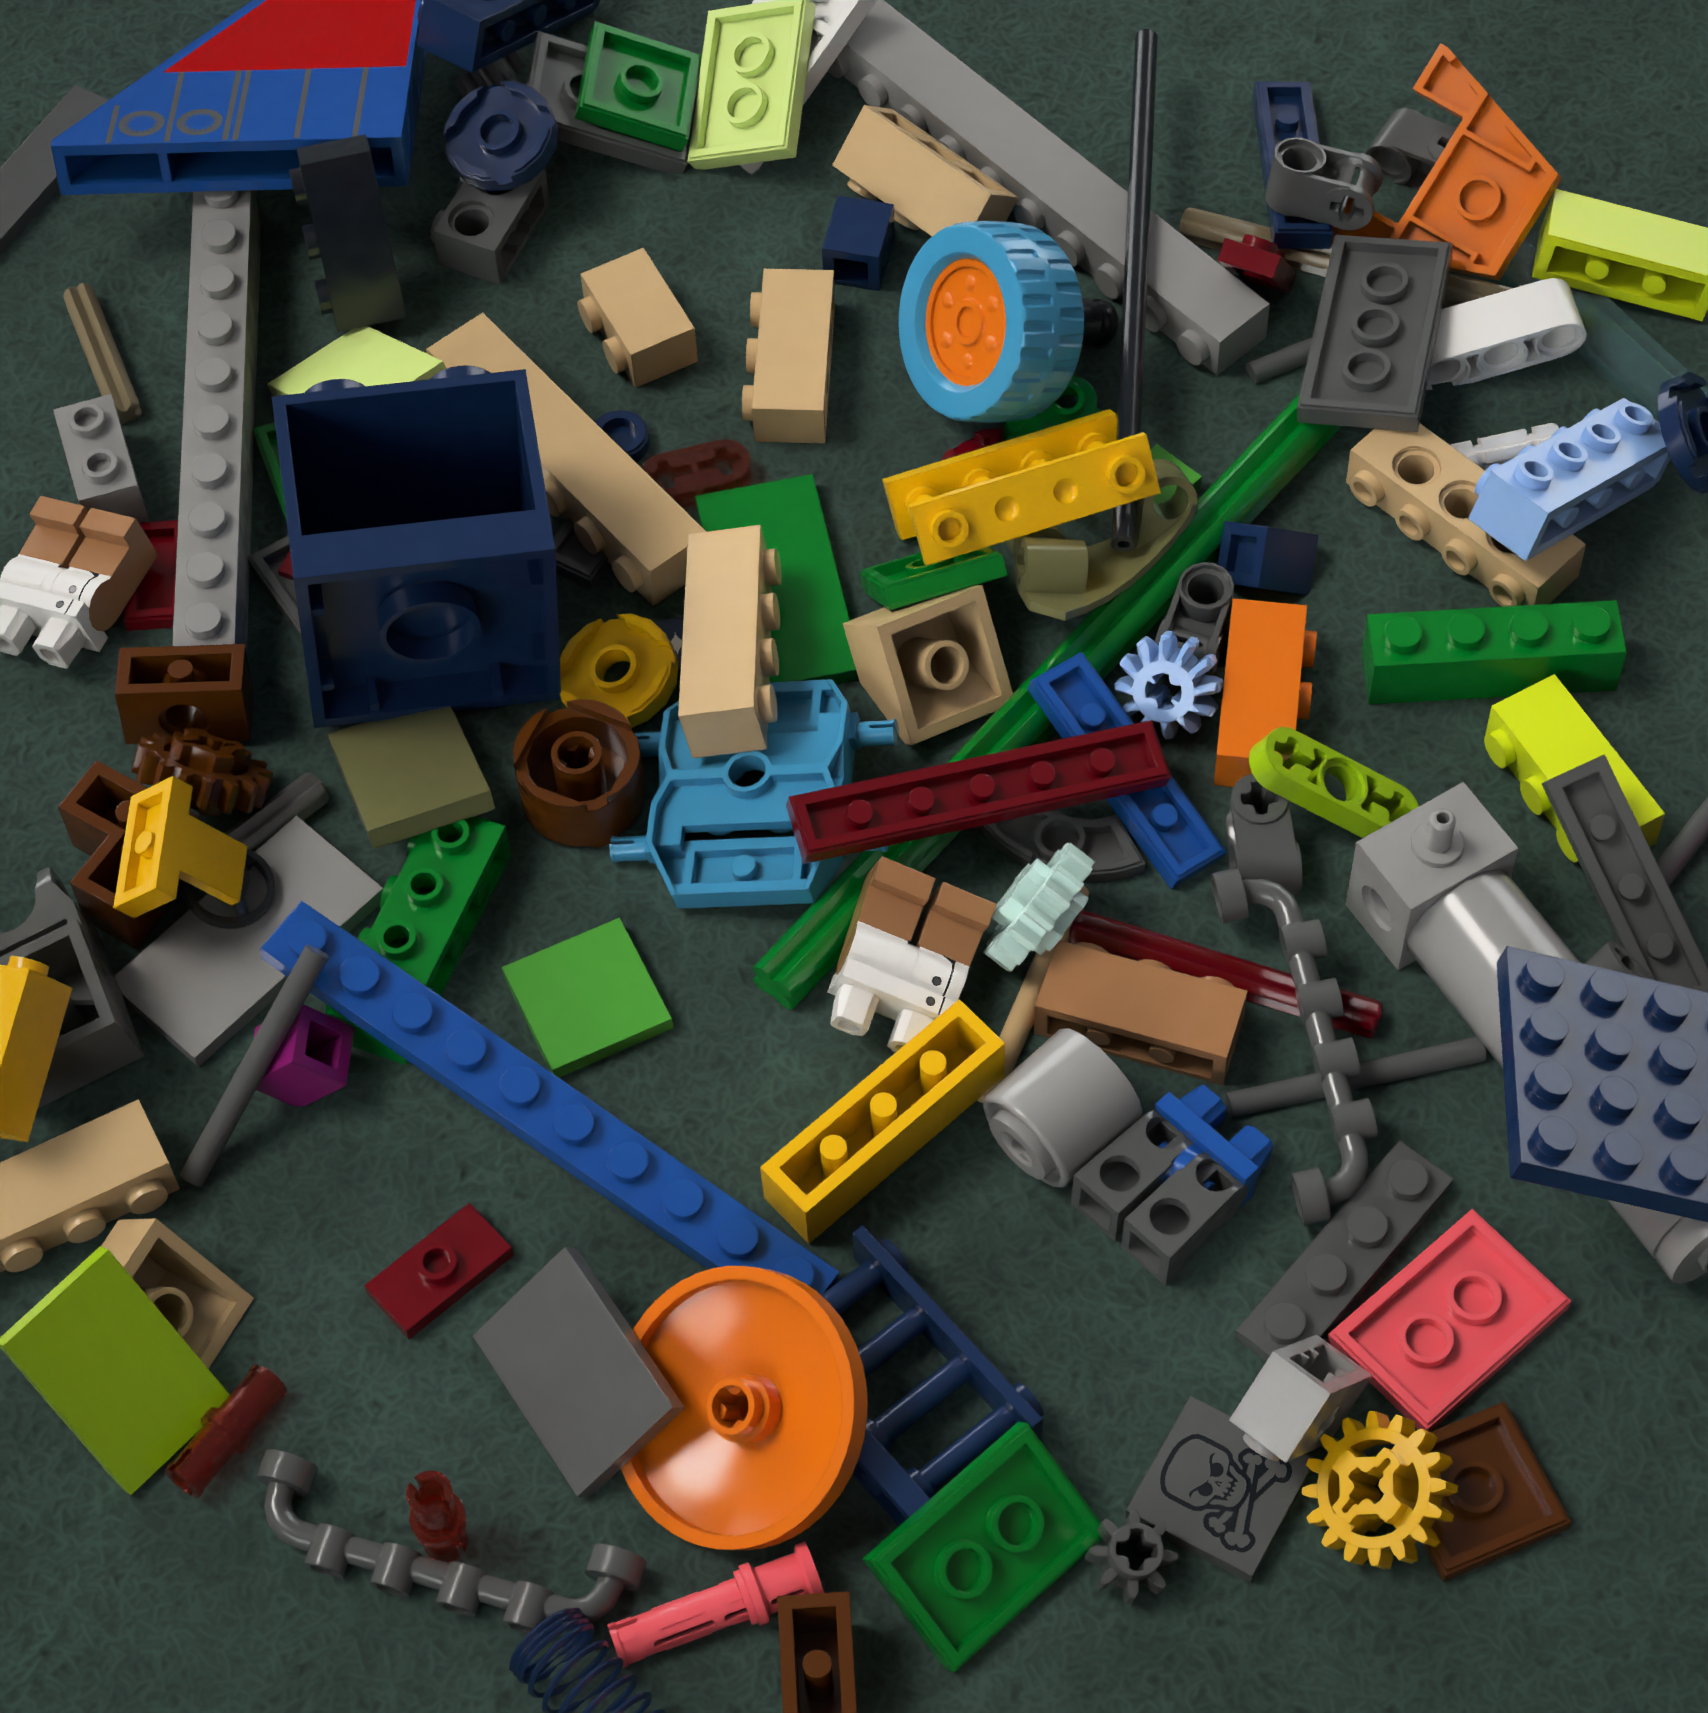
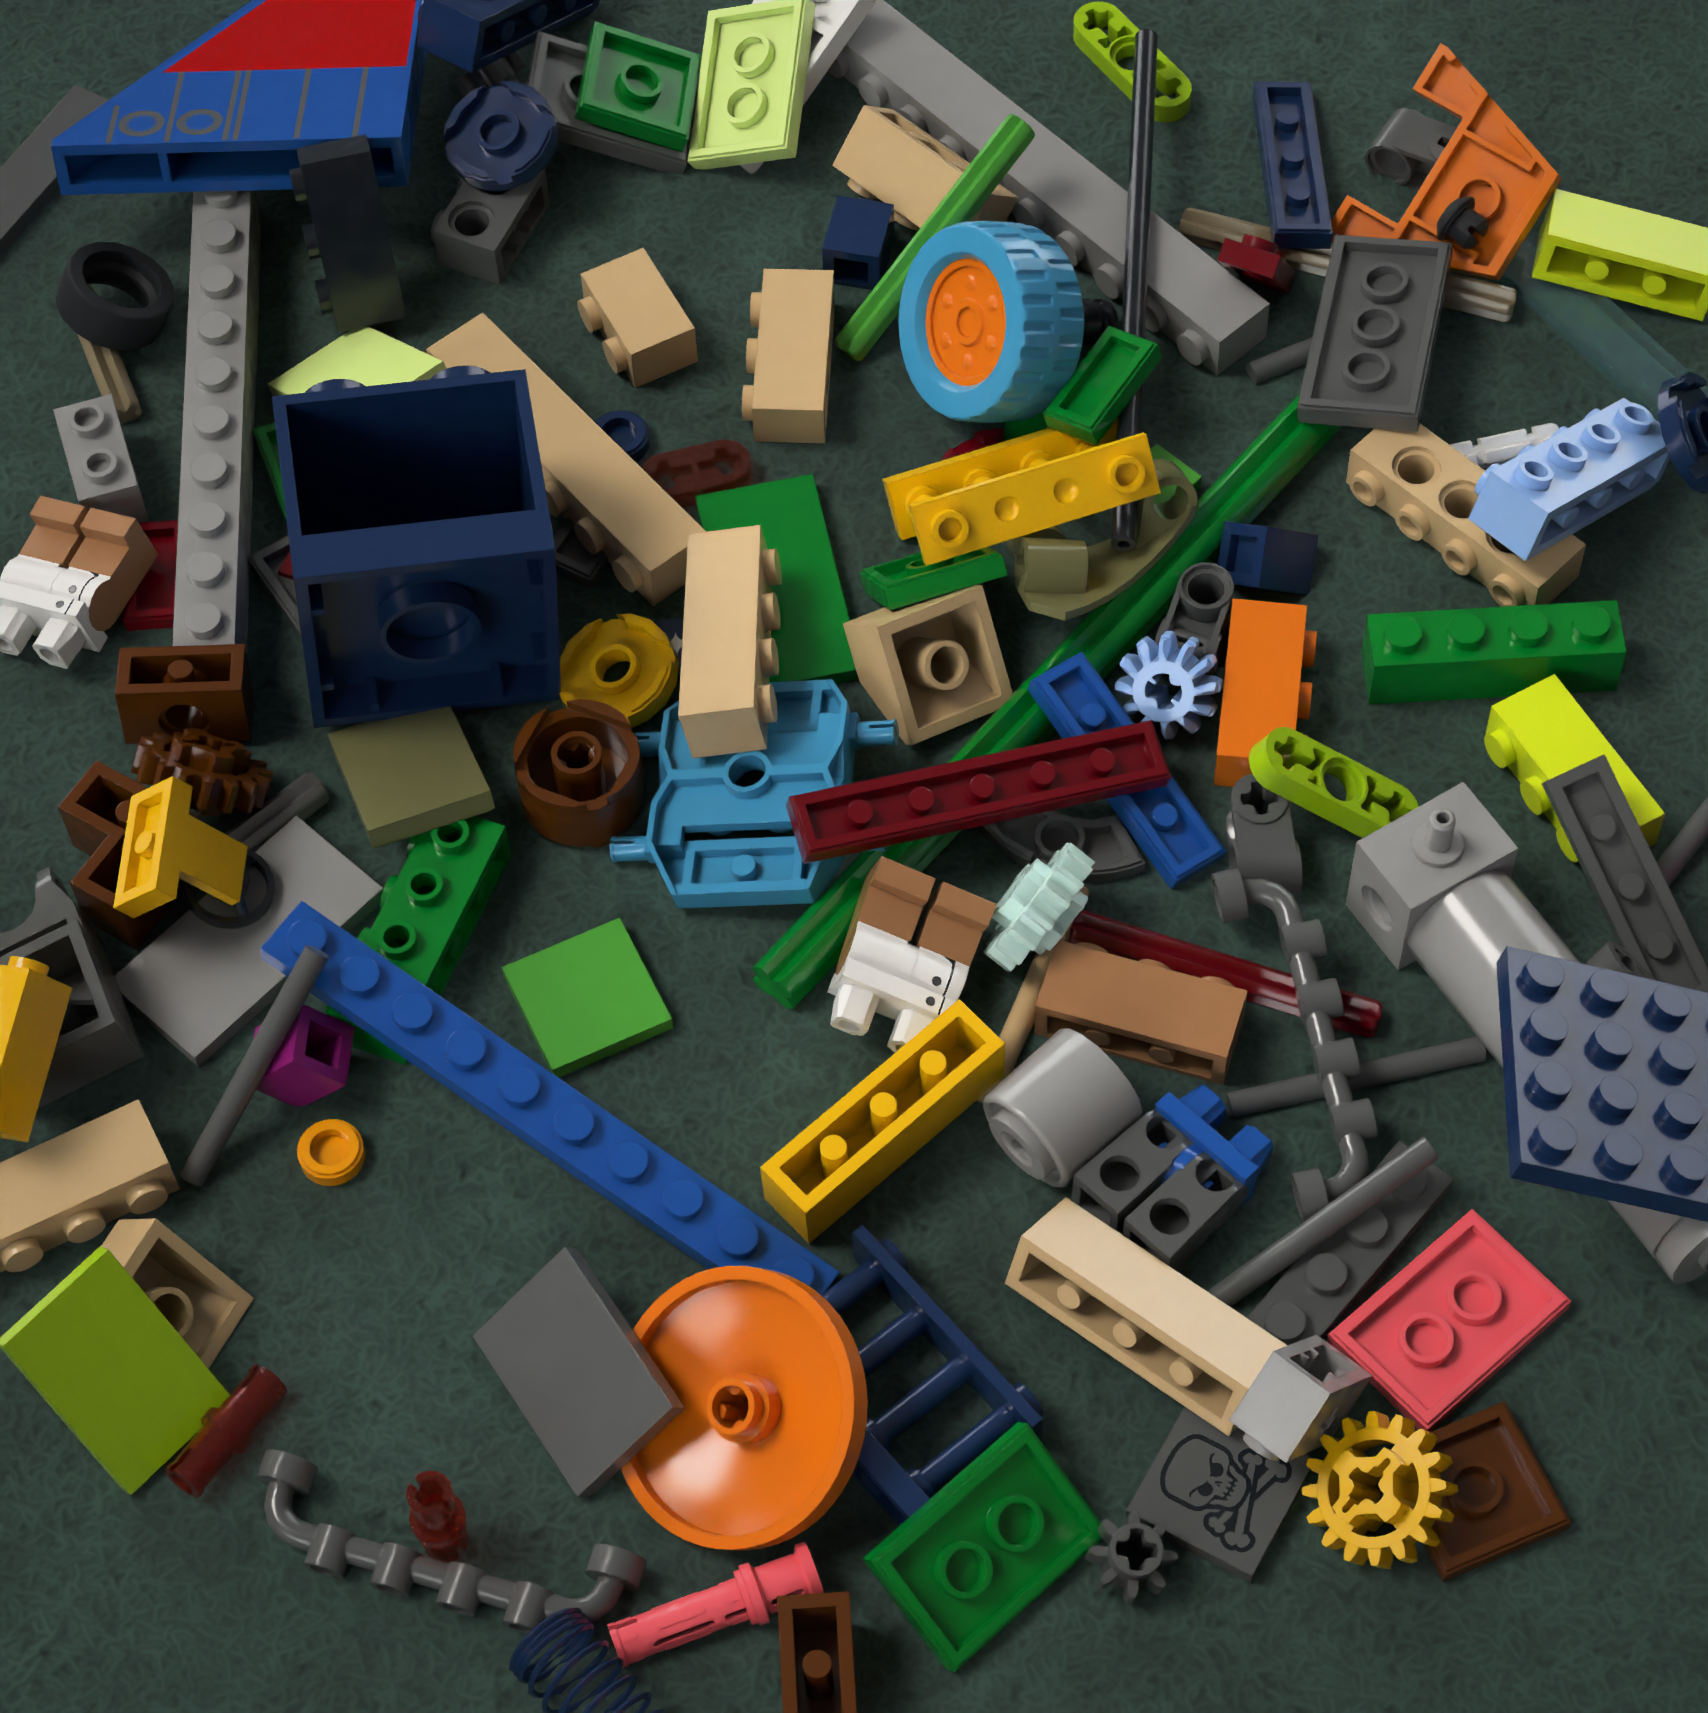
(105, 322): none -> black tyre
(331, 1152): none -> light orange tile
(439, 1270): dark red plate -> none
(956, 207): none -> bright green axle
(1102, 385): none -> green tile
(1122, 38): none -> lime beam
(1141, 1312): none -> tan brick
(1316, 183): dark grey piece -> none
(1325, 1222): none -> dark grey bar
(1460, 222): none -> black piece
(1506, 332): white beam -> none

